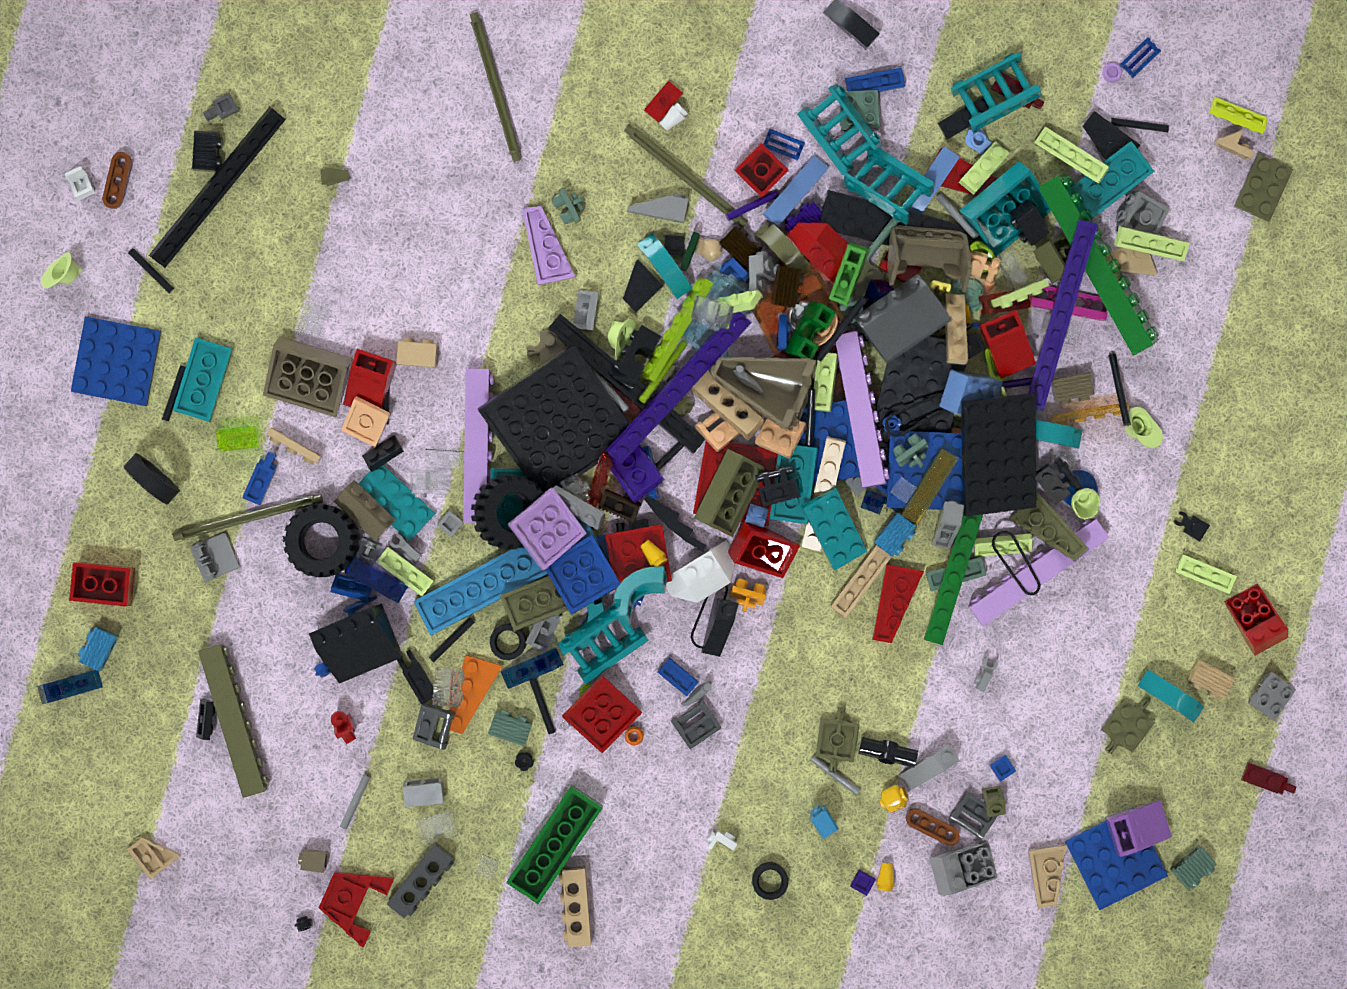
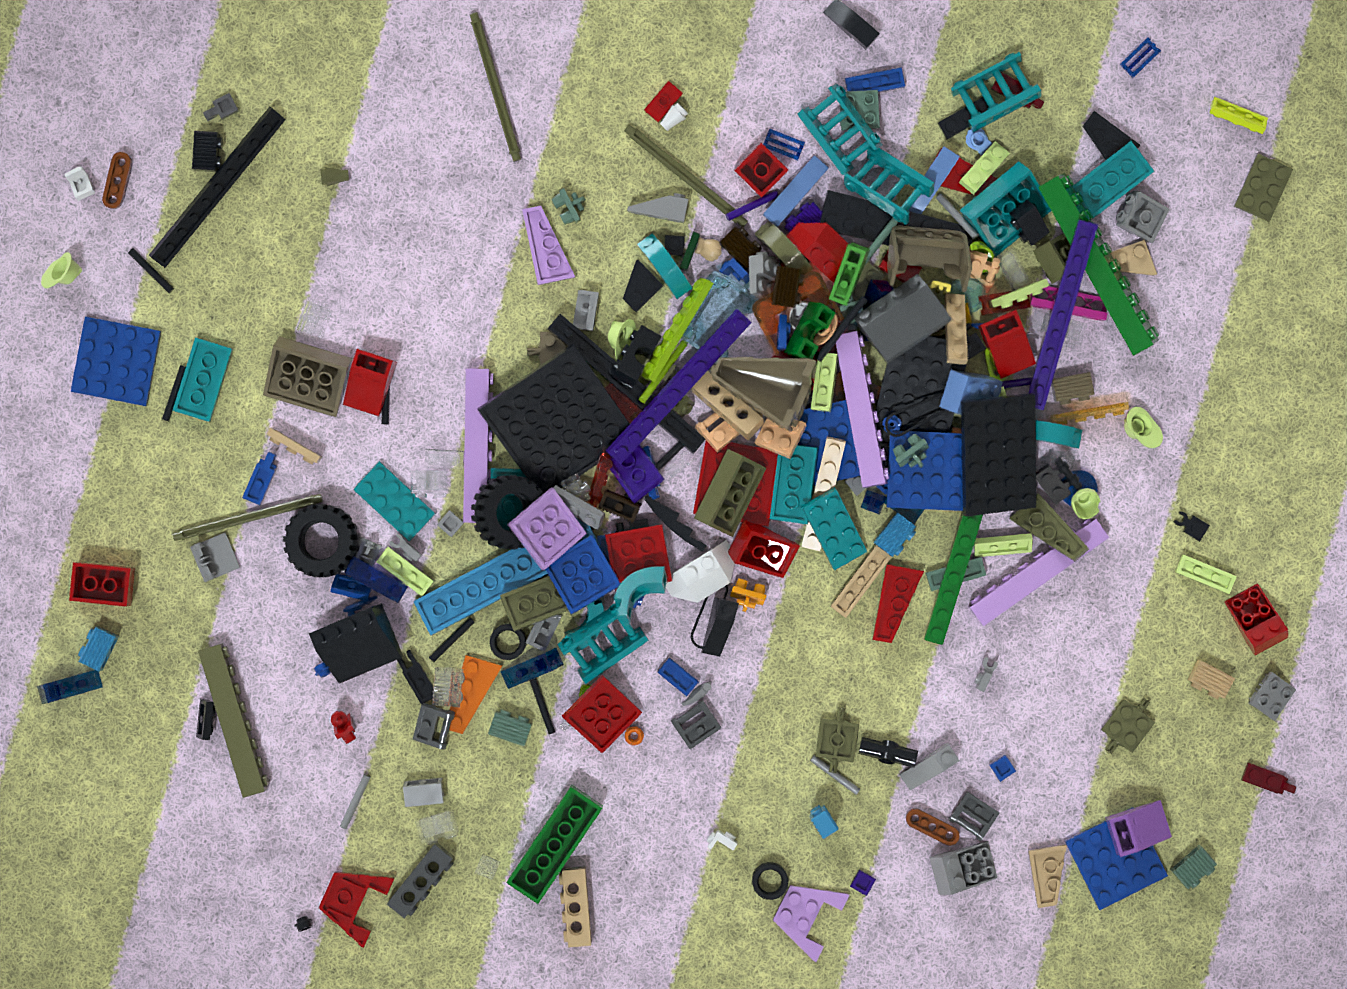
(151, 478): black tyre -> none
(151, 856): tan wing -> none
(237, 438): clear neon green hinge -> none
(313, 860): dark tan brick -> none
(364, 510): dark tan brick -> none
(365, 421): light nougat plate -> none
(382, 453): black plate -> none
(417, 354): tan brick -> none
(524, 756): black plate -> none
(620, 403): light grey bar -> none
(653, 554): yellow cone -> none
(712, 312): clear brick -> none
(742, 301): yellowish green plate -> none
(747, 379): light grey bar -> none
(756, 515): medium blue plate -> none
(780, 491): black plate -> none
(799, 912): none -> lavender wing
(810, 417): black bar -> none
(886, 878): yellow cone -> none
(894, 798): yellow head -> none
(903, 489): clear tile -> none
(929, 486): clear yellow plate -> none
(948, 524): light grey slope -> none
(994, 801): olive bracket -> none
(1026, 560): black piece -> none
(1072, 155): yellowish green plate -> none
(1112, 72): lavender tile -> none
(1119, 389): black bar -> none
(1140, 125): black bar -> none
(1151, 243): yellowish green plate -> none
(1171, 695): teal arch -> none
(1230, 144): tan slope -> none

